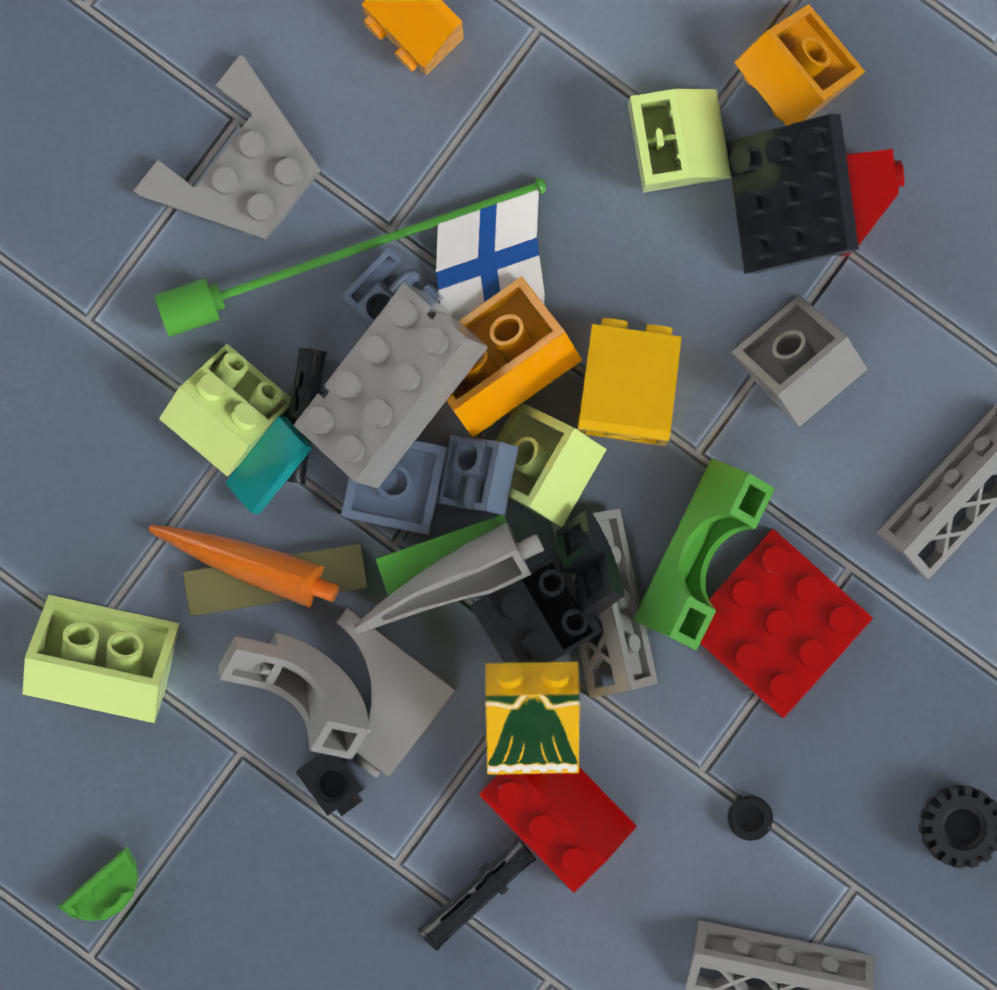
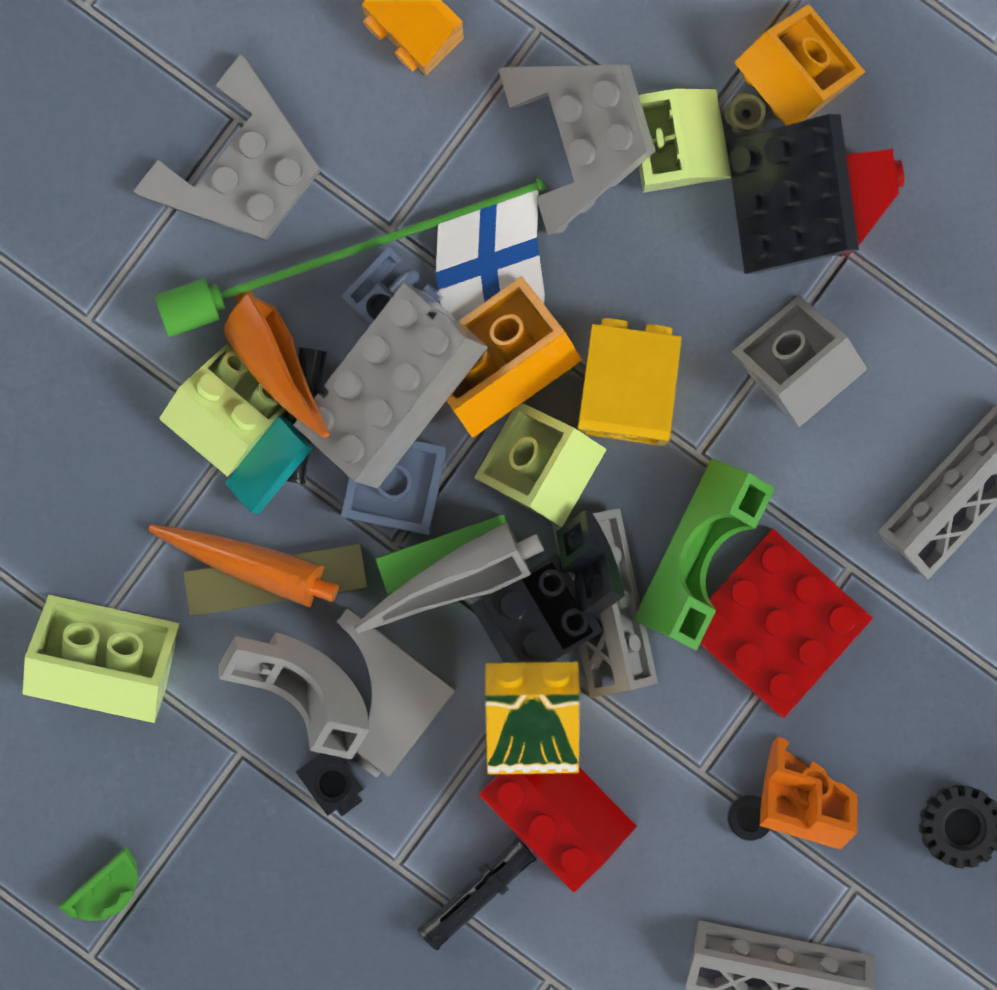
(270, 354): none -> orange piece
(477, 461): sand blue brick -> none
(598, 126): none -> light grey wing
(752, 103): none -> olive plate
(806, 800): none -> orange slope

